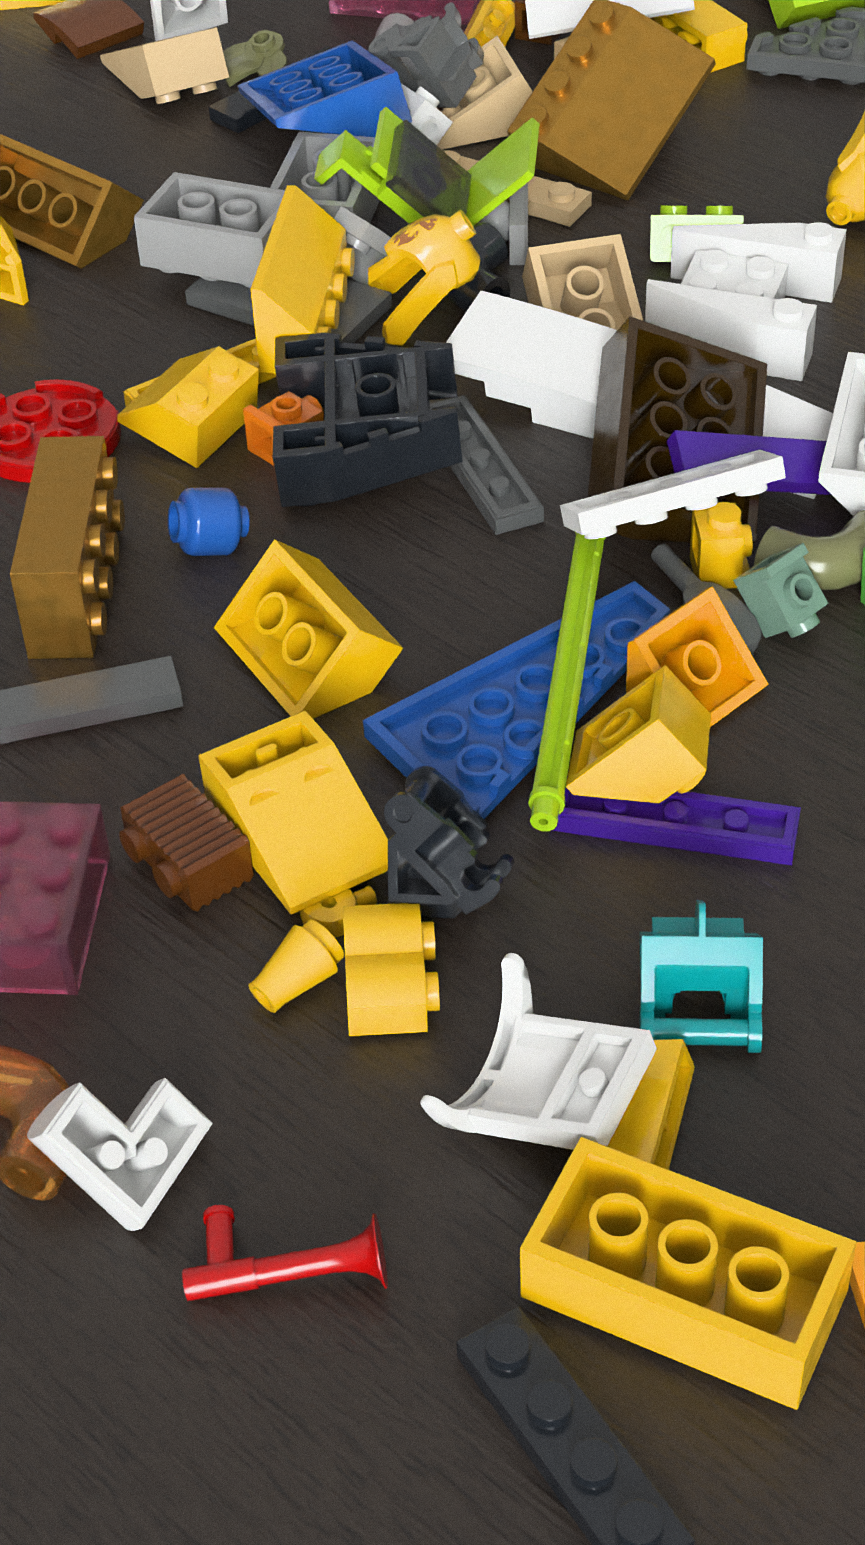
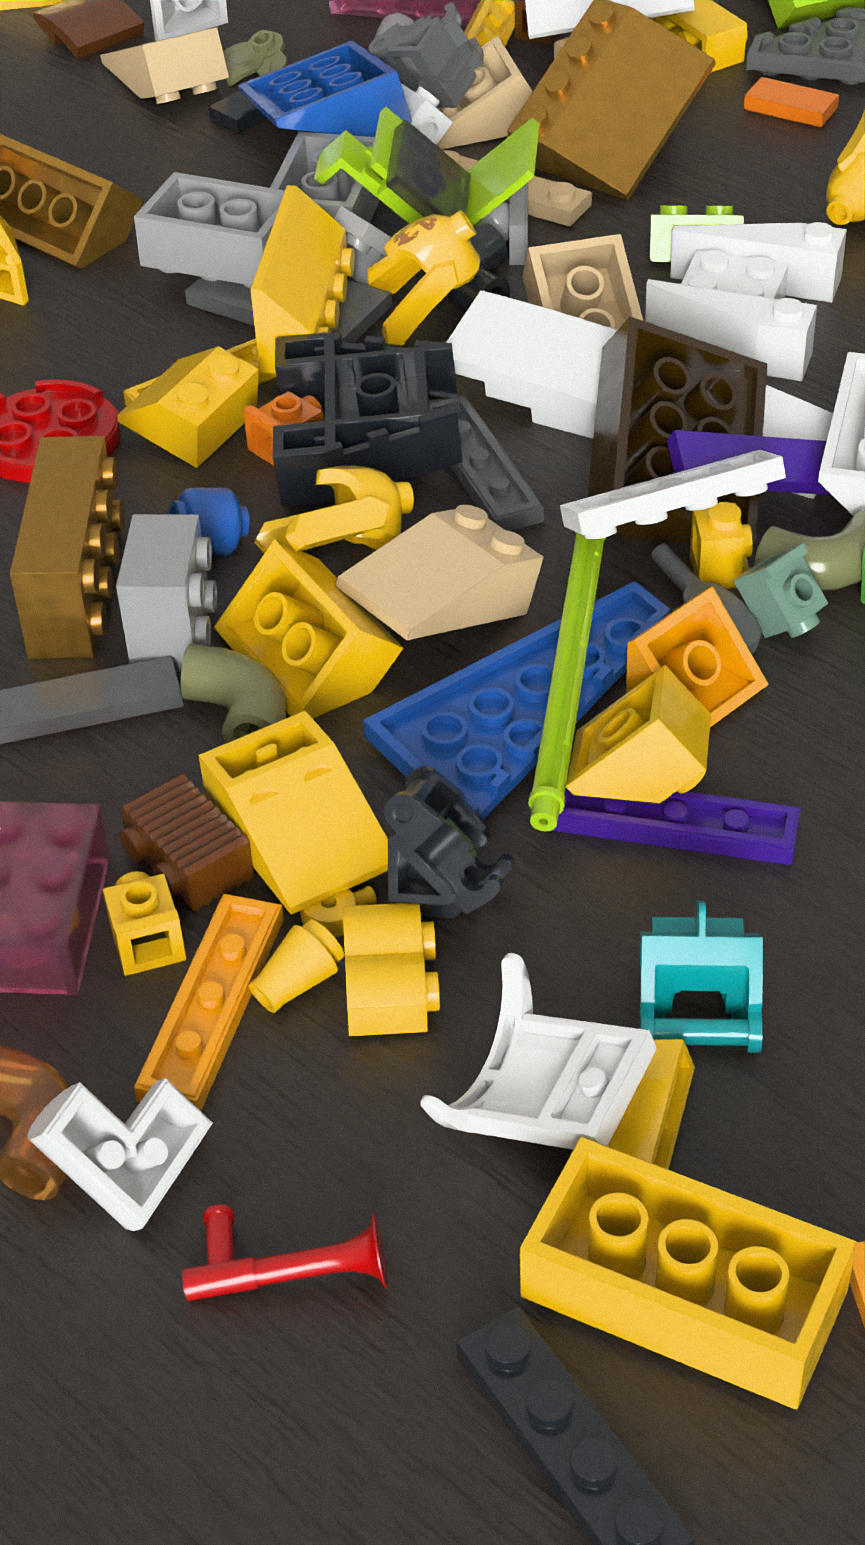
(140, 908): none -> yellow brick
(165, 587): none -> light grey brick
(212, 998): none -> light orange tile
(234, 682): none -> olive cylinder
(364, 512): none -> yellow piece
(446, 575): none -> tan slope
(791, 102): none -> orange tile

